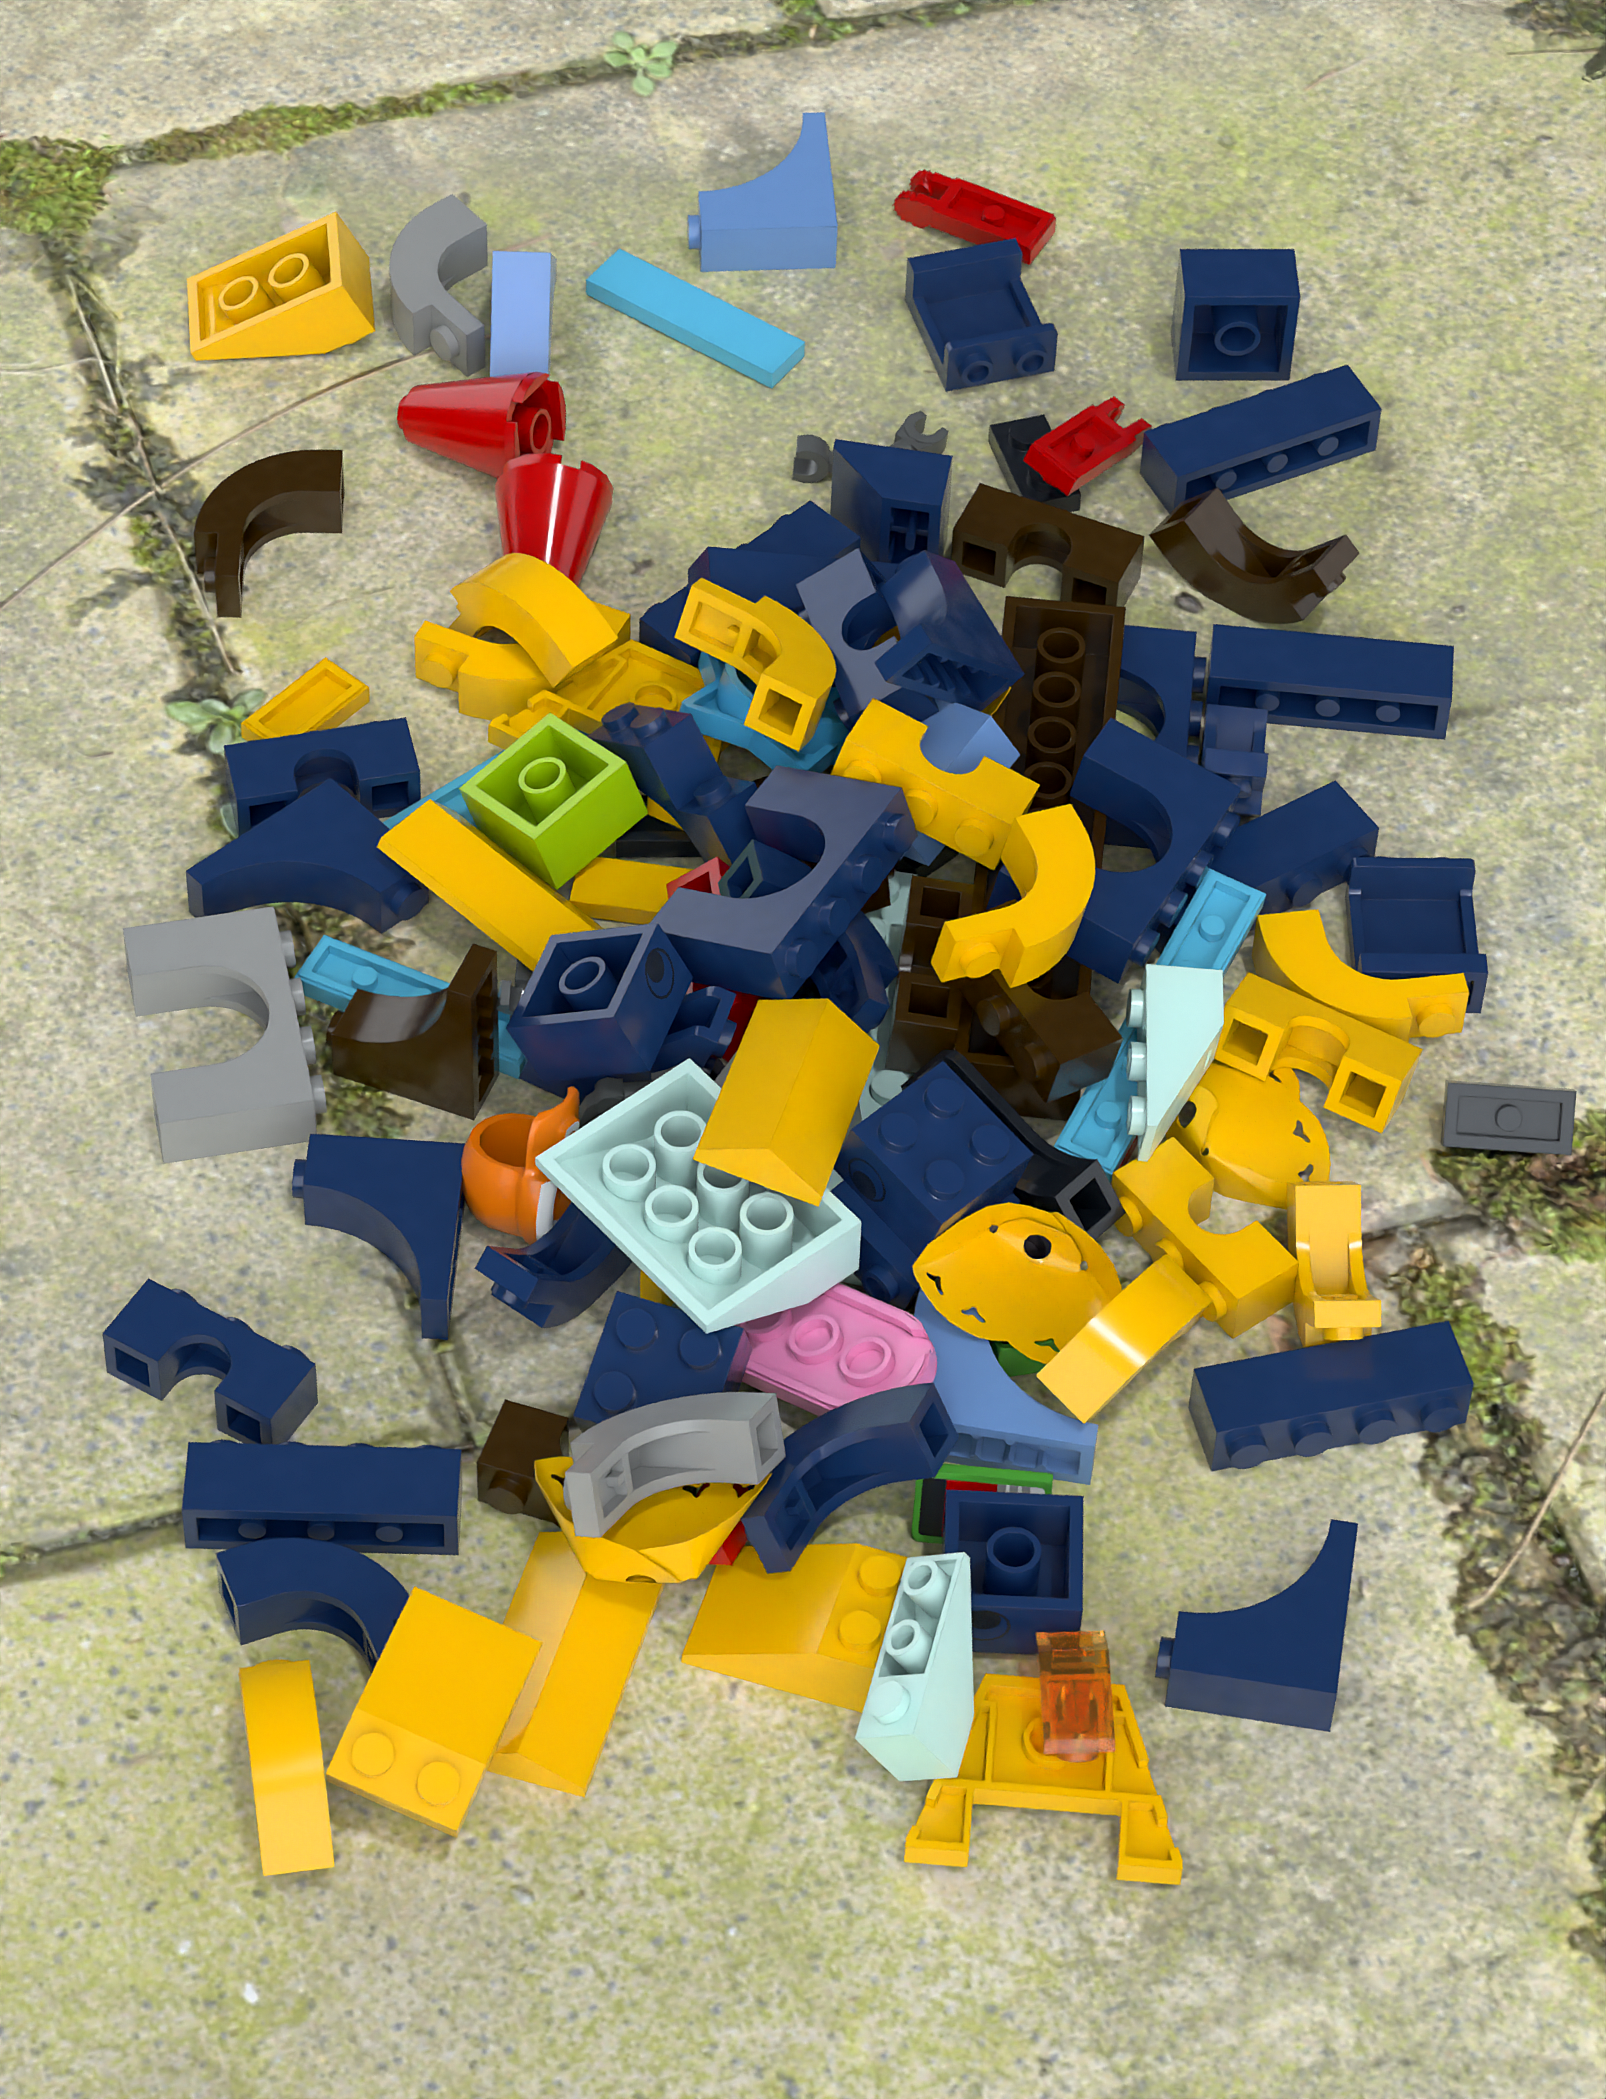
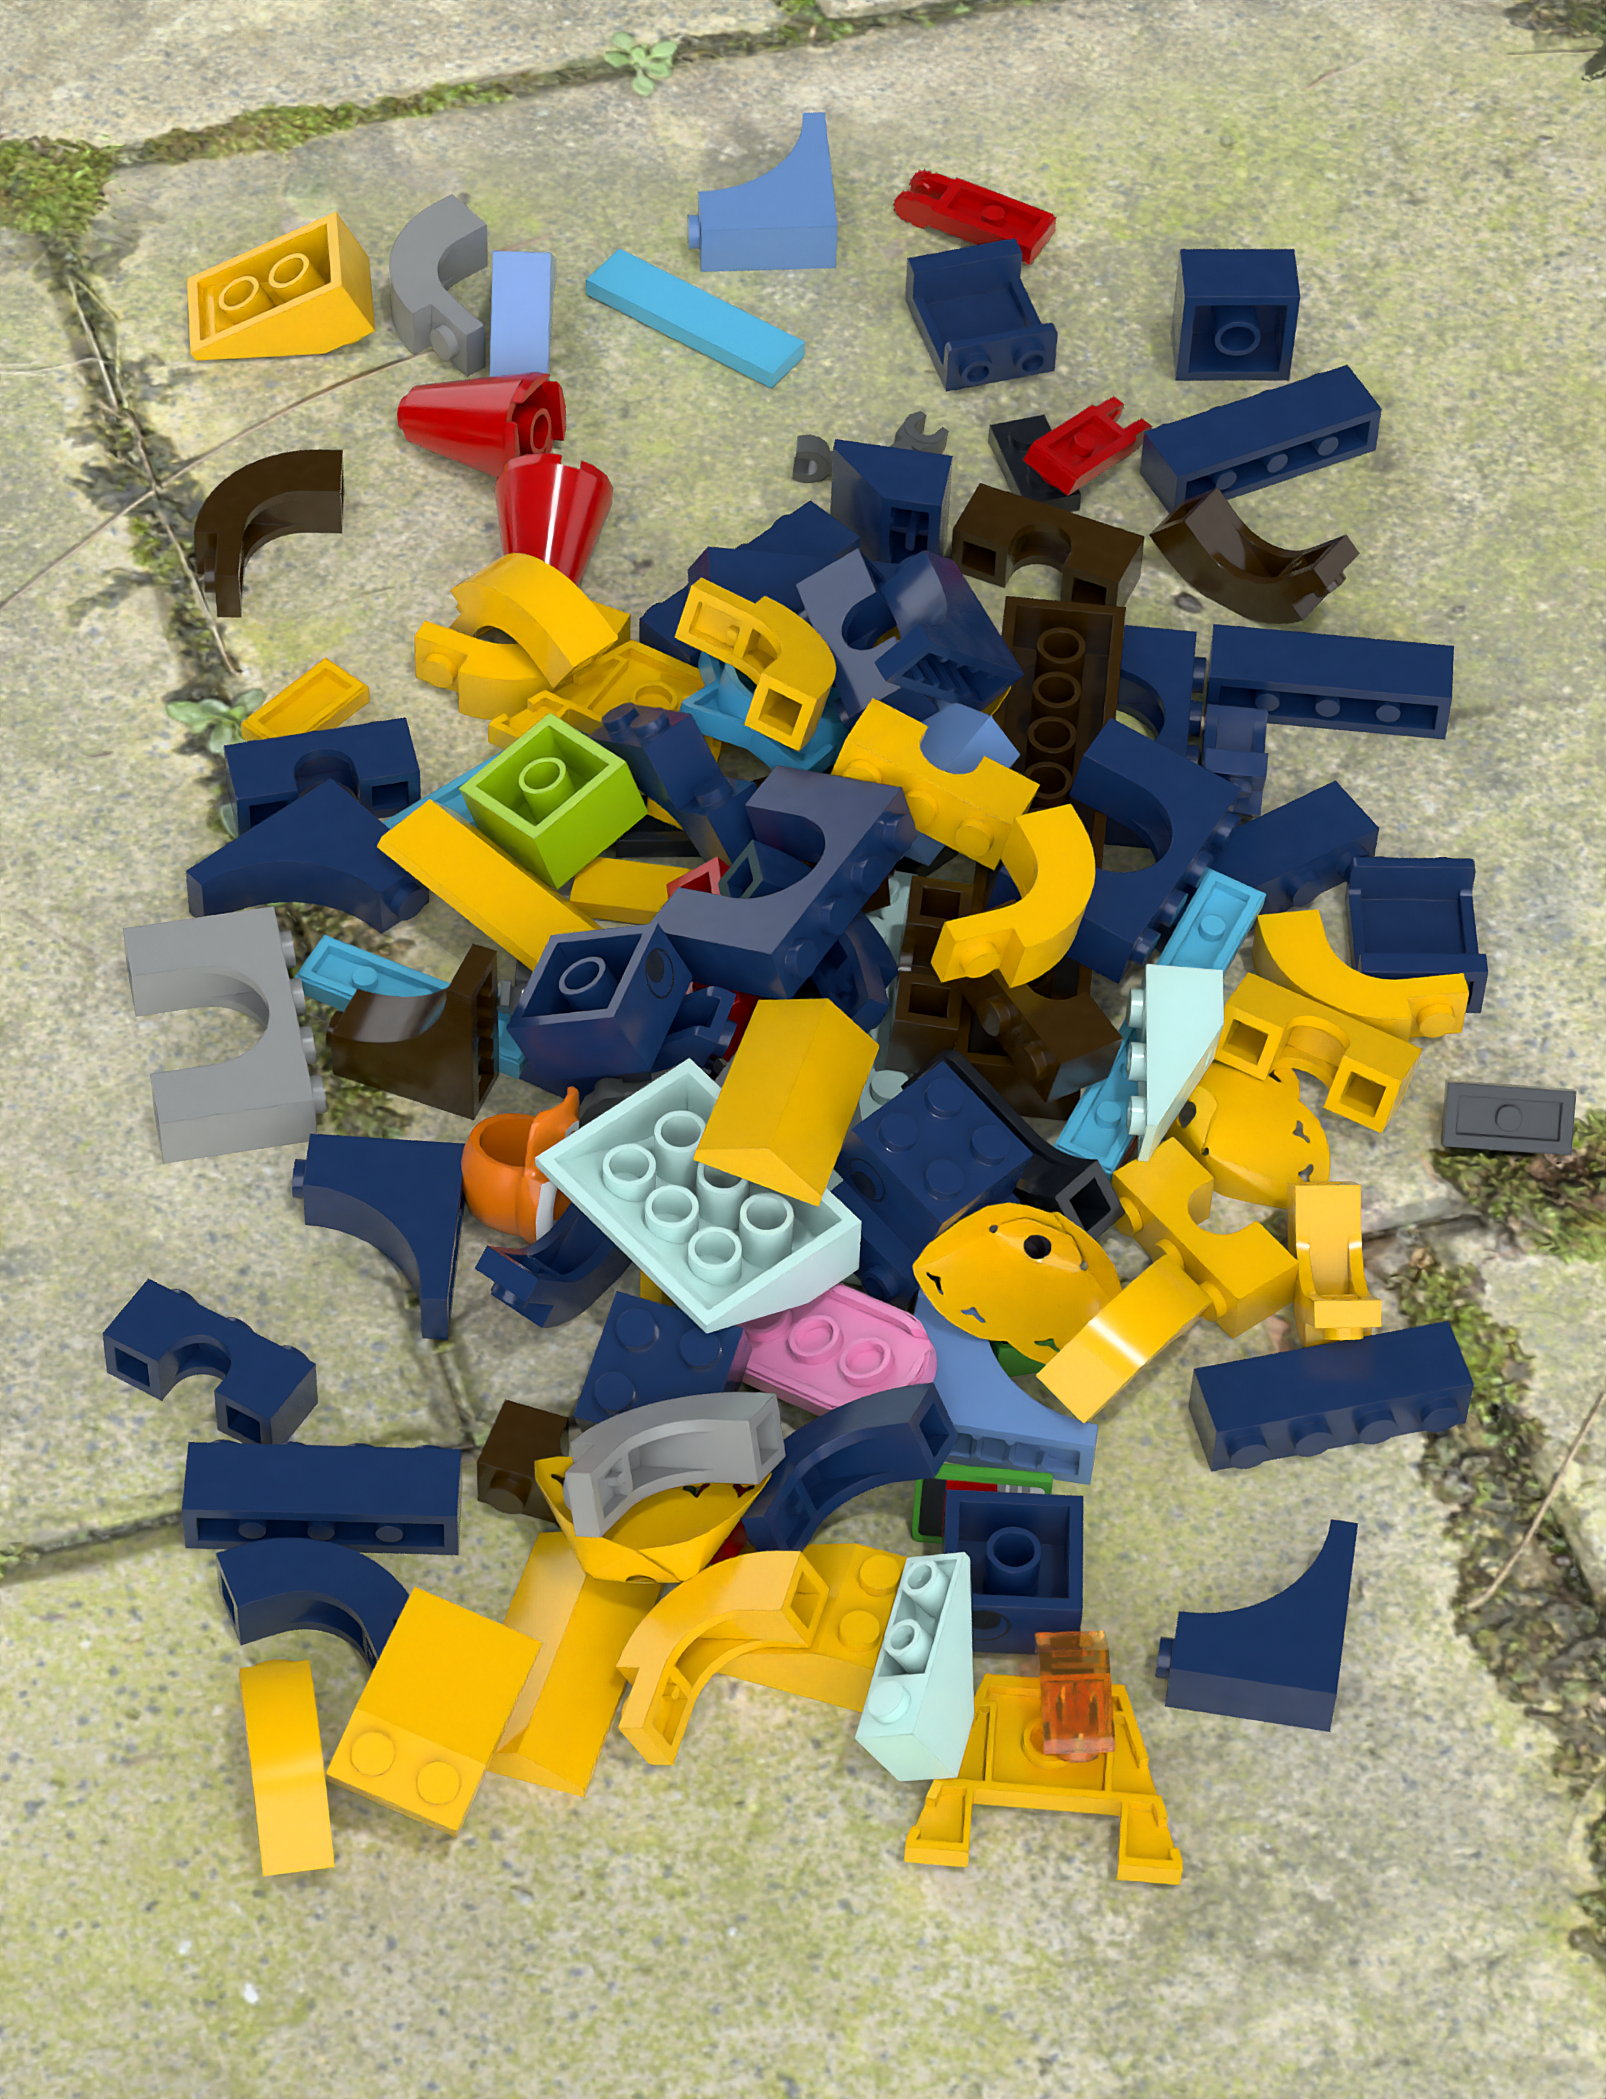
(702, 1626): none -> yellow arch

